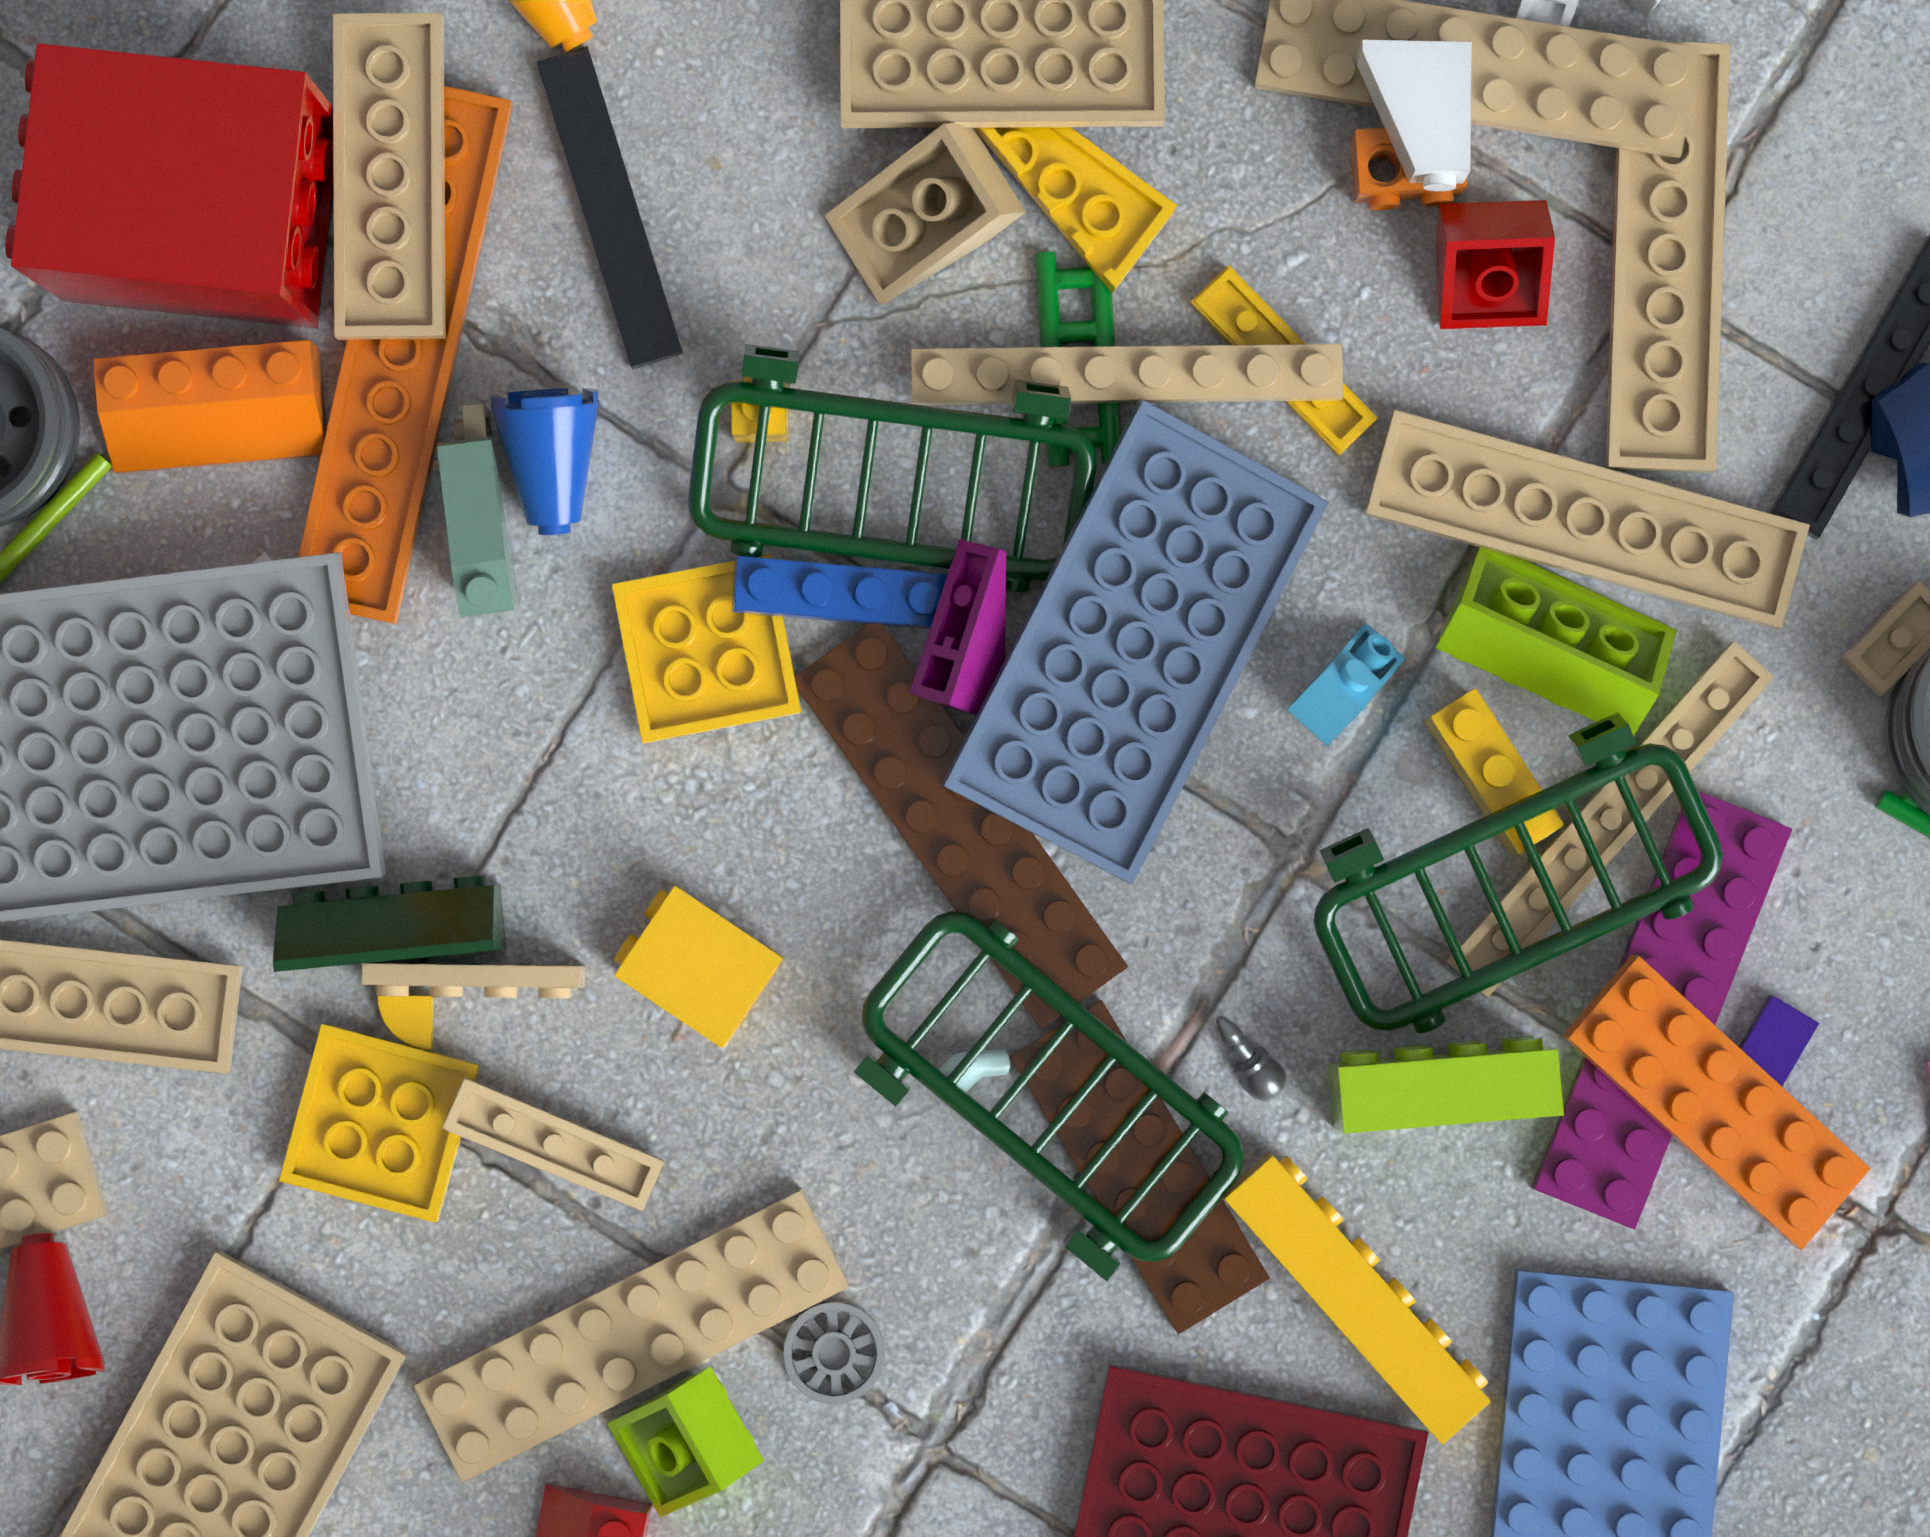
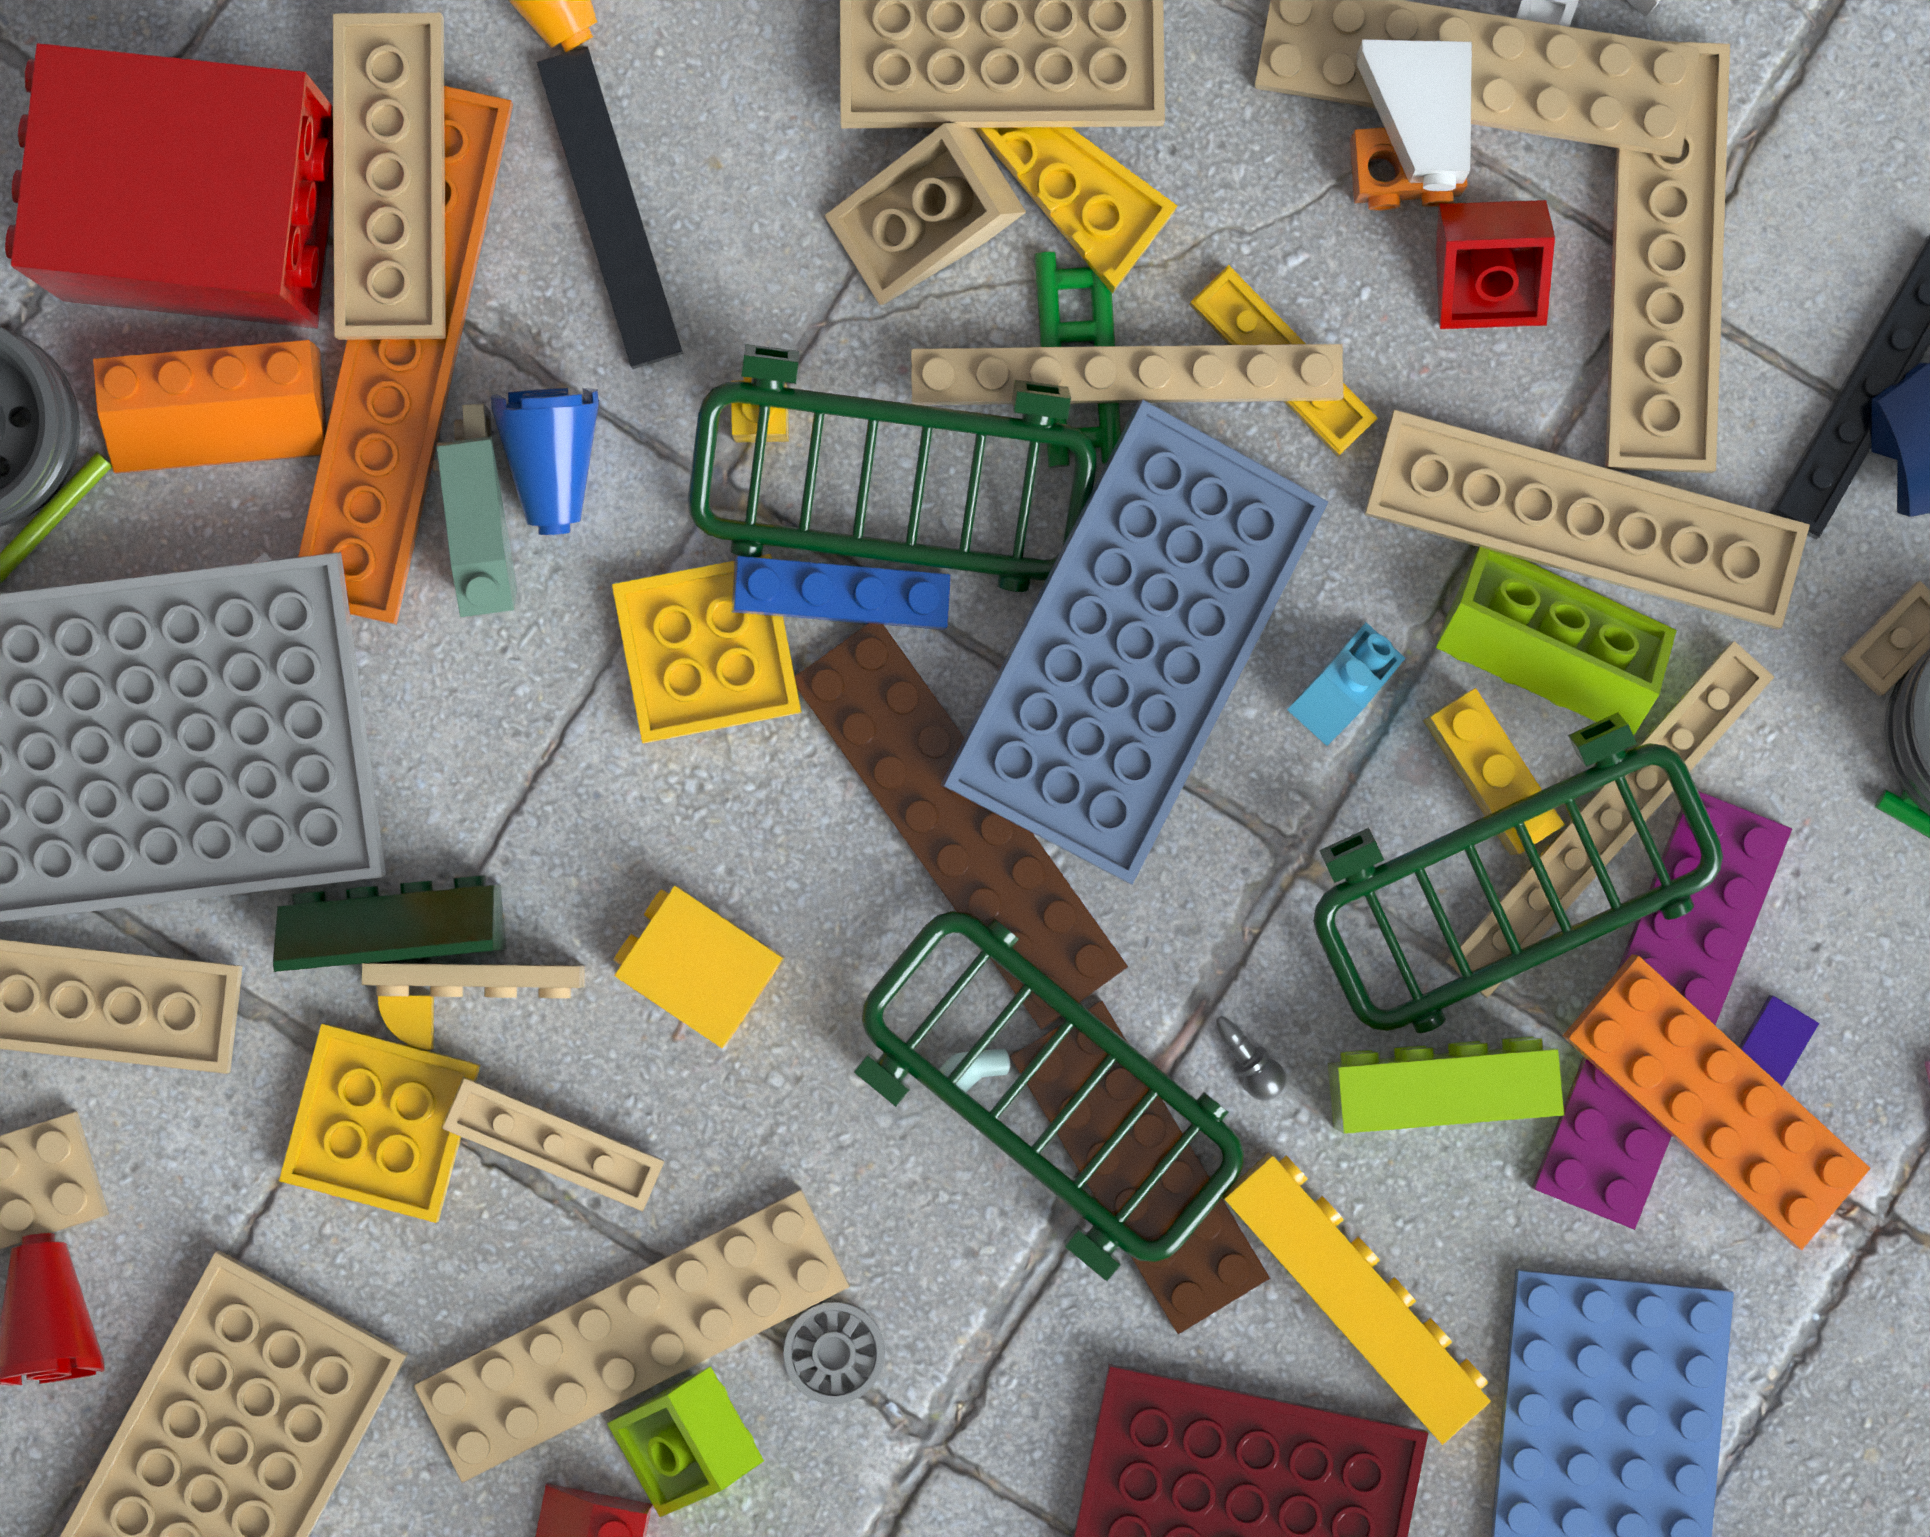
(966, 631): magenta slope -> none

